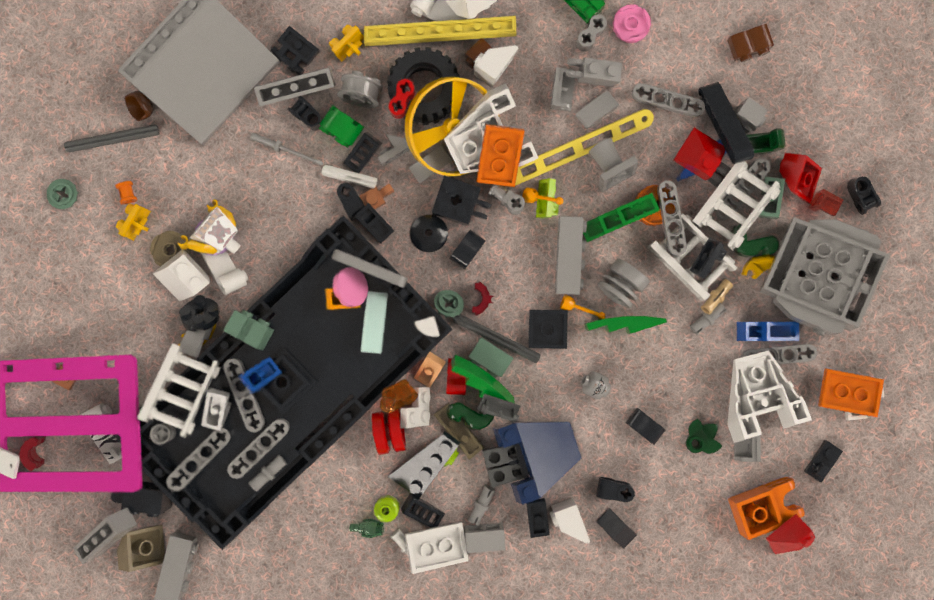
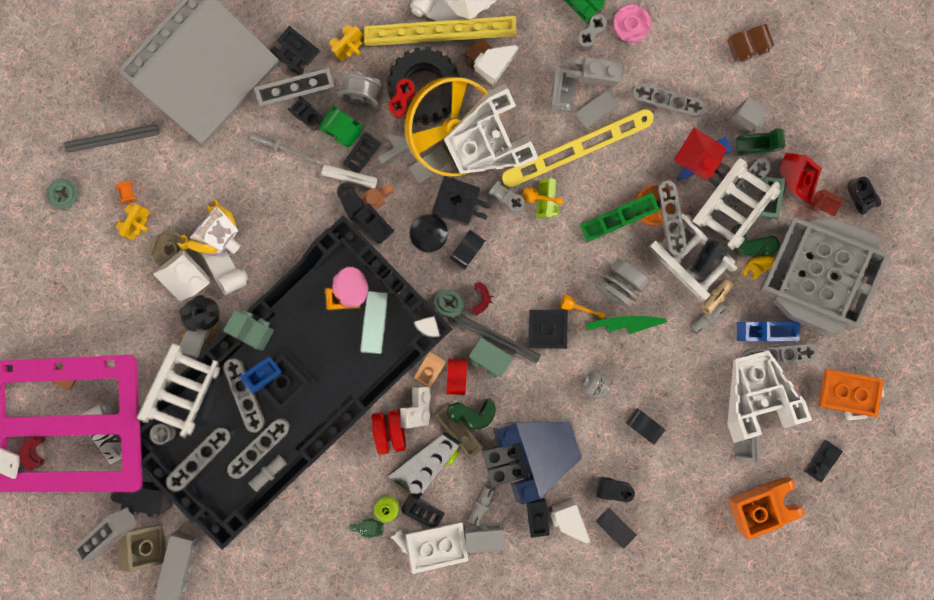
(139, 105): reddish brown hair -> none
(216, 409): light grey slope -> none
(369, 268): light grey beam -> none
(397, 396): clear orange piece -> none
(480, 379): green slope -> none
(499, 408): dark grey hinge -> none
(500, 155): orange tile -> none
(569, 255): light grey brick -> none
(610, 162): light grey plant -> none
(704, 435): dark green plate -> none
(726, 123): black beam -> none
(791, 536): red slope -> none

